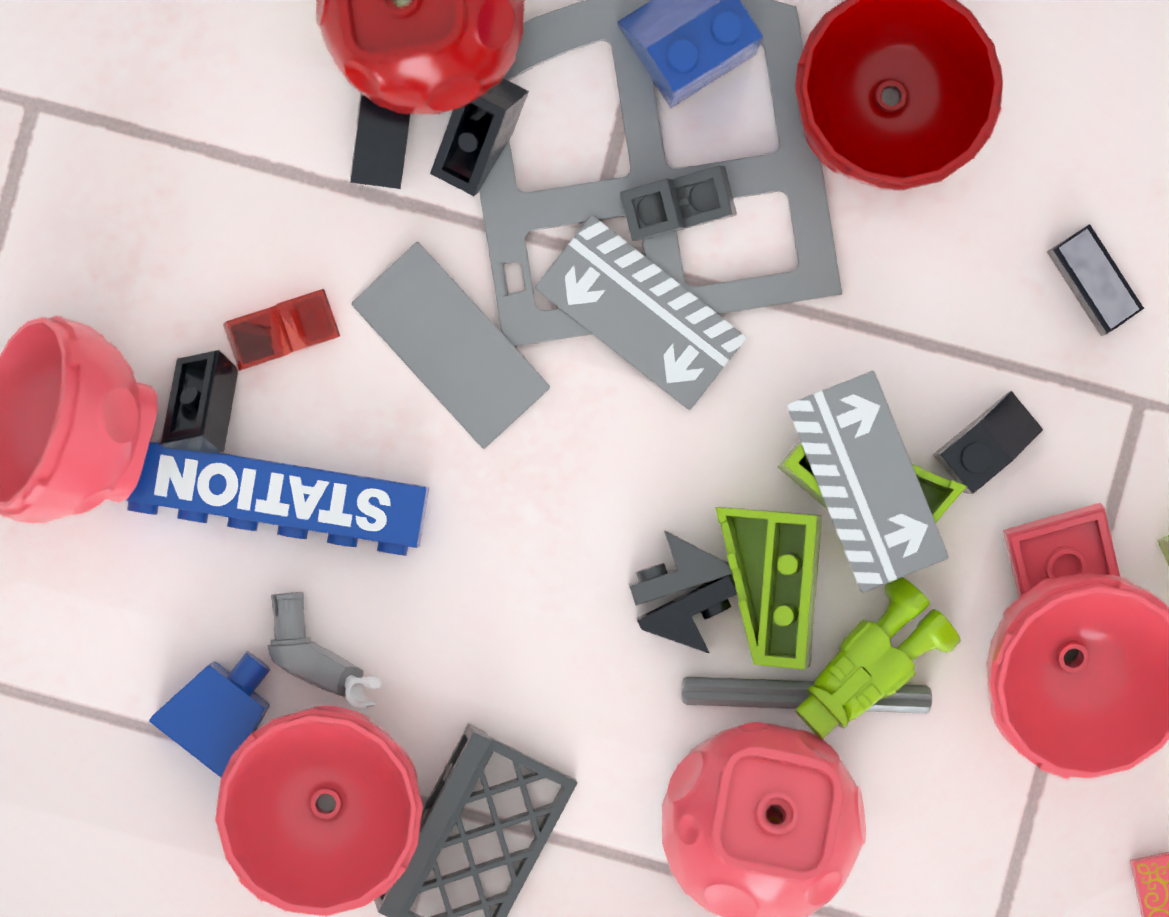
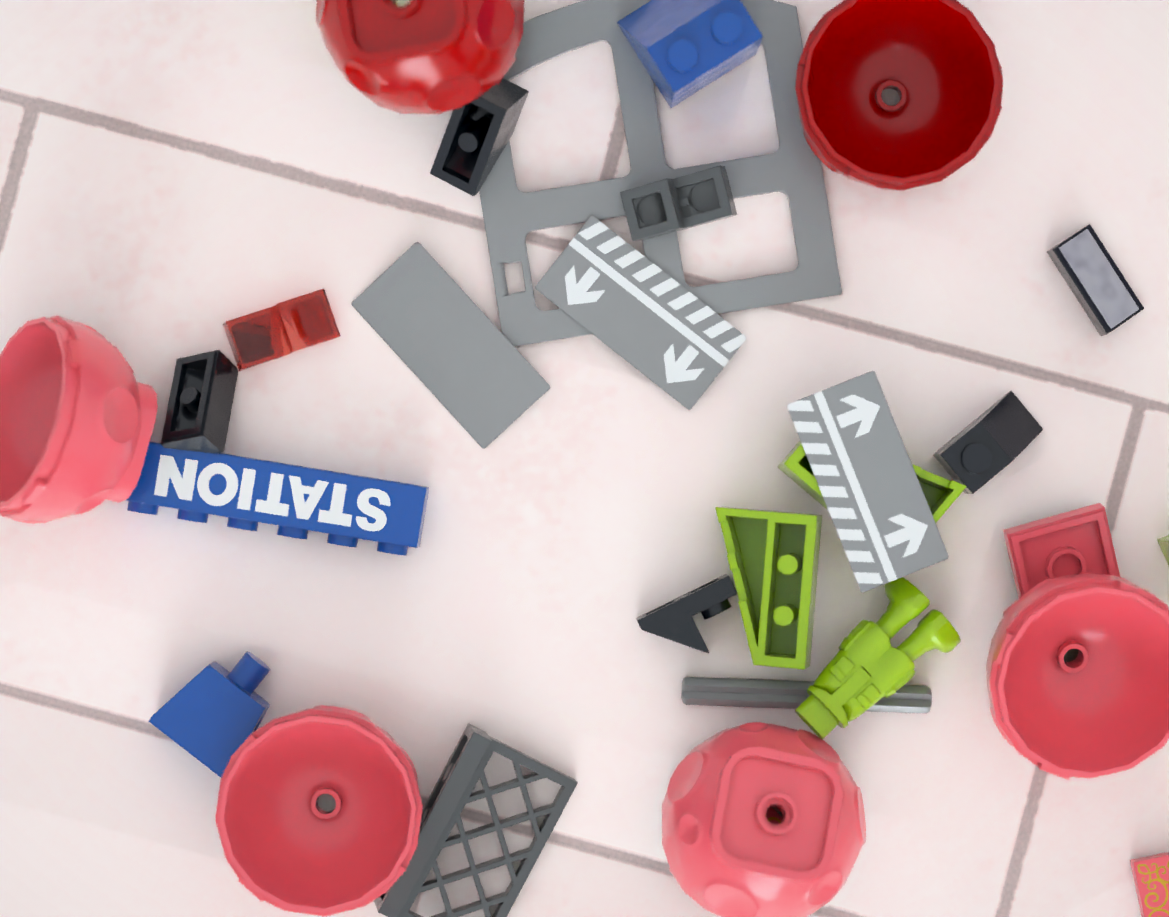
(311, 661): light grey arm -> none
(379, 145): black slope -> none
(692, 569): dark grey slope -> none

